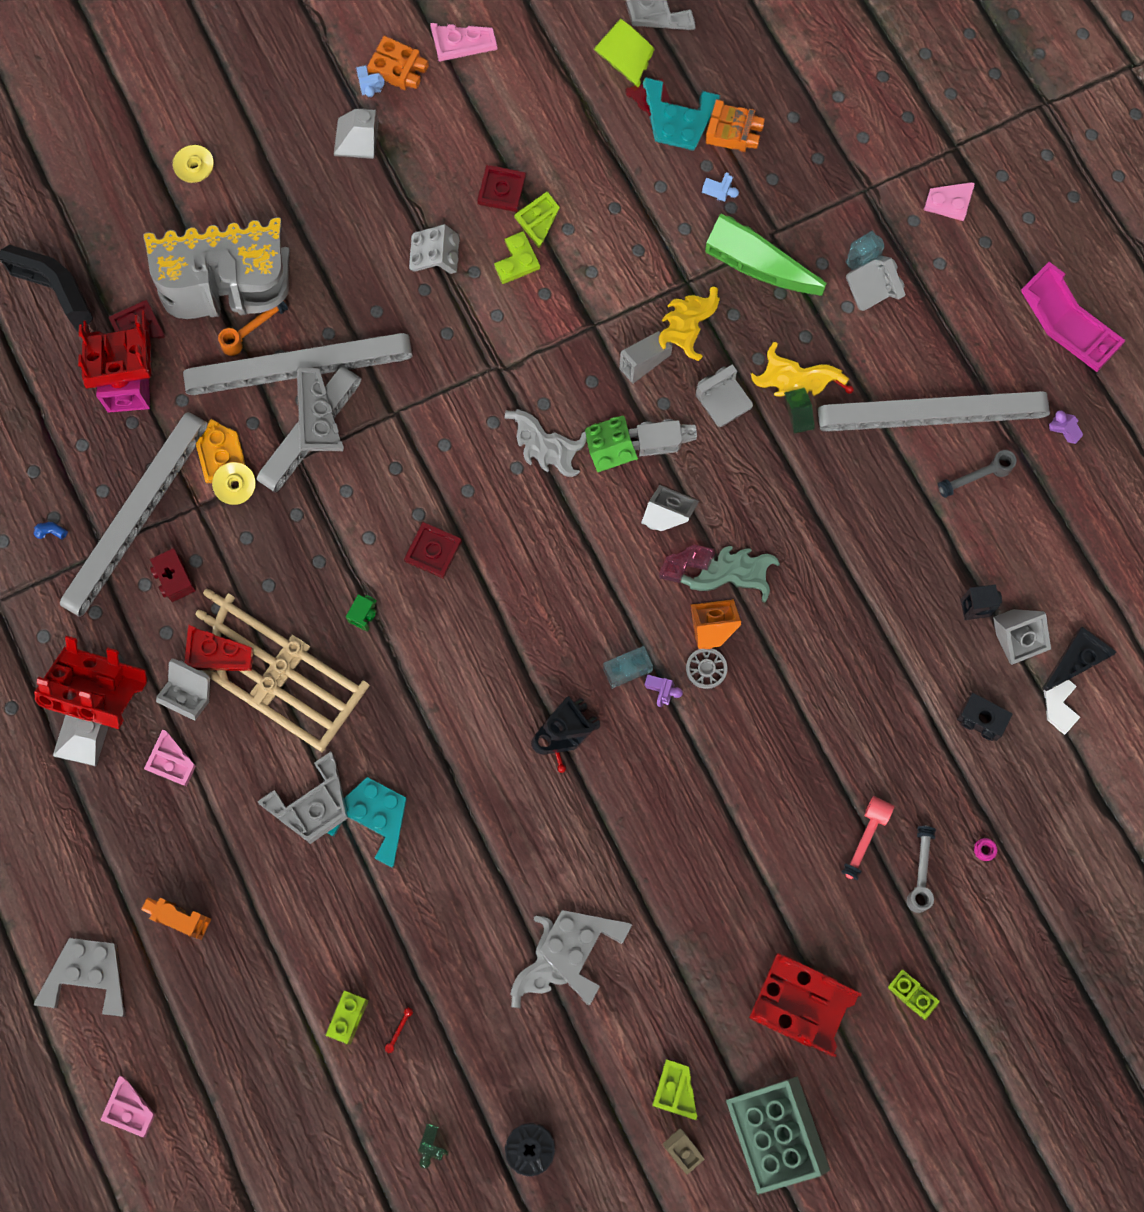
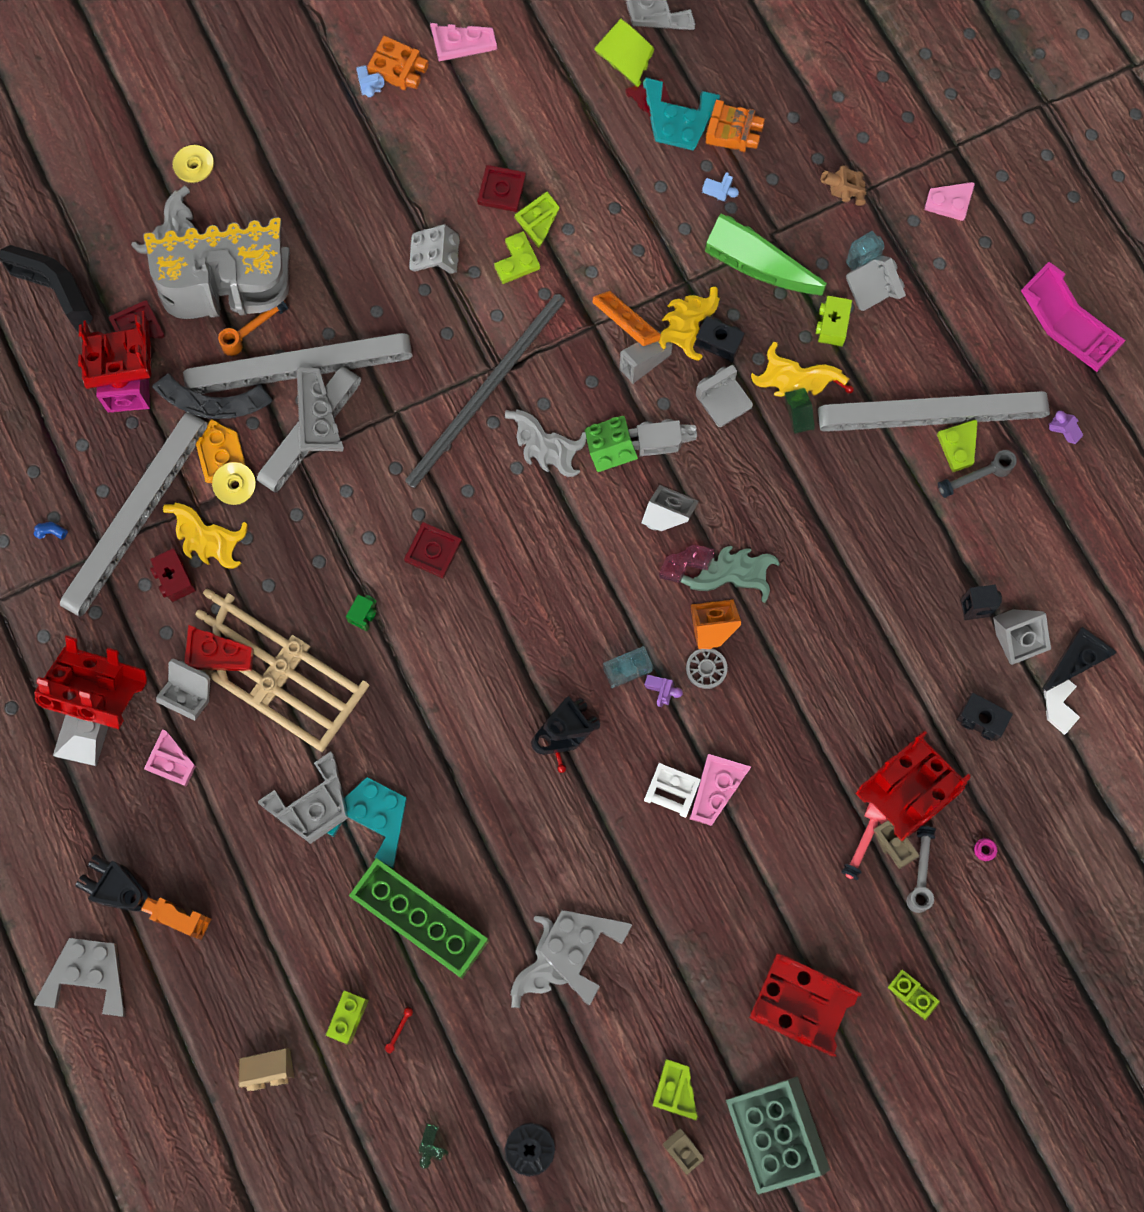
(115, 887): none -> black piece
(128, 1109): bright pink wing -> none
(175, 216): none -> light grey piece
(205, 540): none -> yellow piece
(211, 406): none -> black tile
(264, 1068): none -> tan slope
(357, 134): light grey slope -> none
(419, 918): none -> bright green brick
(485, 391): none -> dark grey axle
(626, 318): none -> orange tile
(675, 783): none -> white plate
(716, 787): none -> bright pink wing
(724, 348): none -> black brick
(838, 310): none -> lime brick
(846, 184): none -> medium nougat piece
(900, 852): none -> dark tan slope
(907, 792): none -> red piece
(959, 445): none -> lime wing

